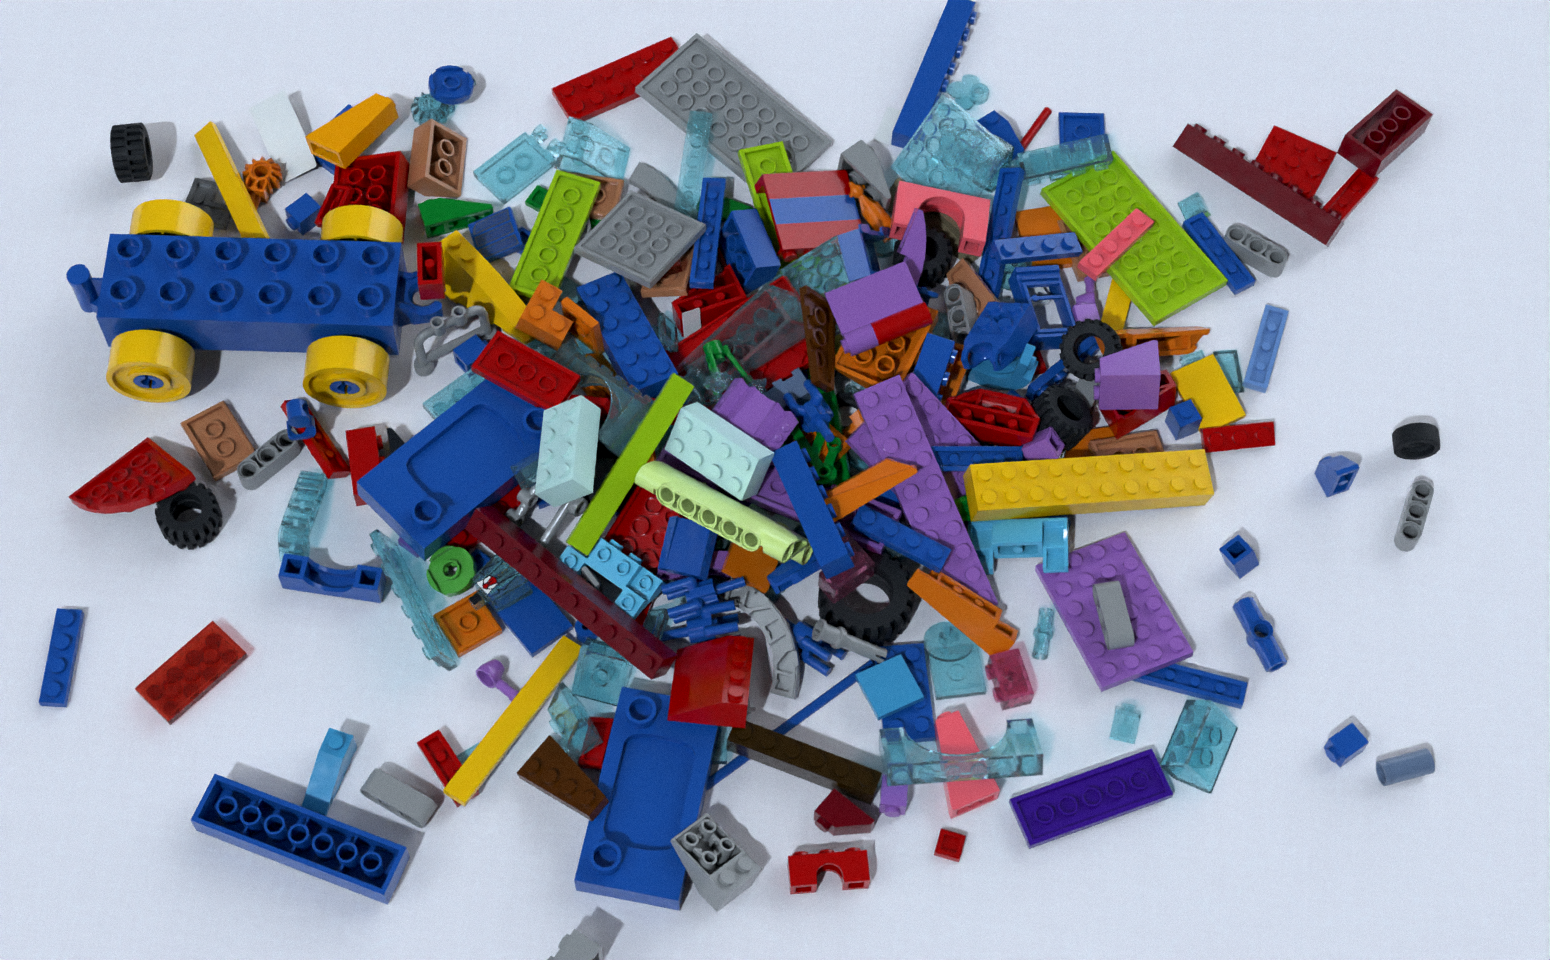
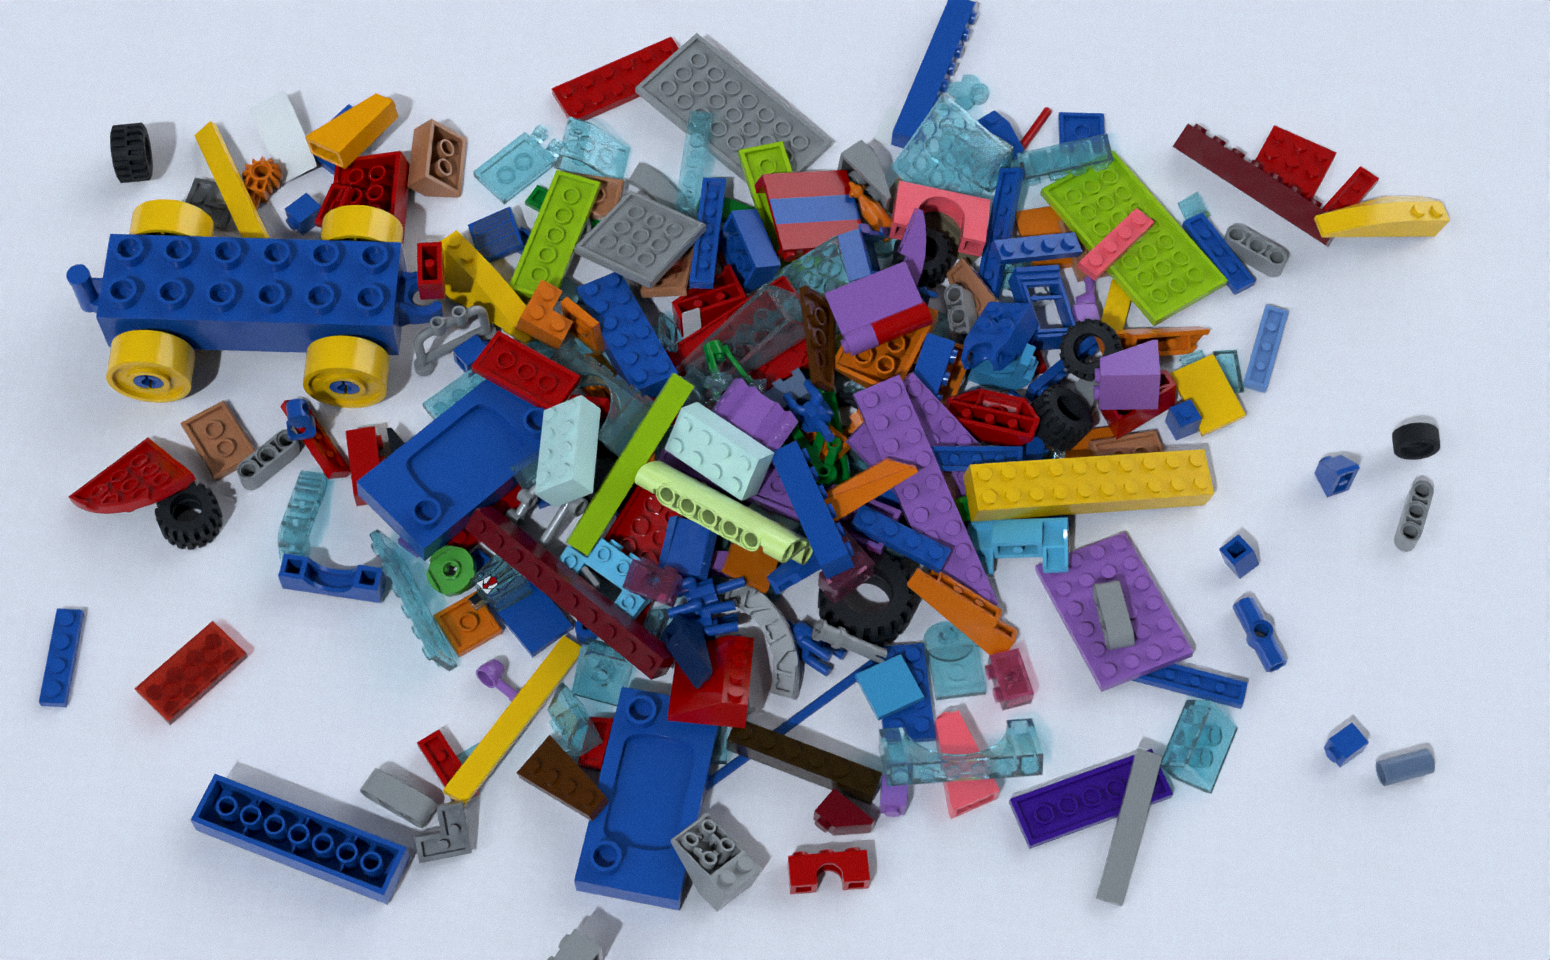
(329, 770): dark azure slope -> none
(428, 108): clear light blue gear -> none
(448, 215): green slope -> none
(450, 840): none -> flat silver plate
(451, 85): blue tile -> none
(663, 592): none -> clear pink brick
(689, 649): none -> dark blue slope
(949, 845): red tile -> none
(1043, 633): clear light blue pin -> none
(1044, 446): medium lavender brick -> none
(1125, 723): clear light blue bracket -> none
(1129, 827): none -> light grey tile
(1238, 436): red plate -> none
(1384, 133): dark red brick -> none
(1385, 218): none -> yellow wedge

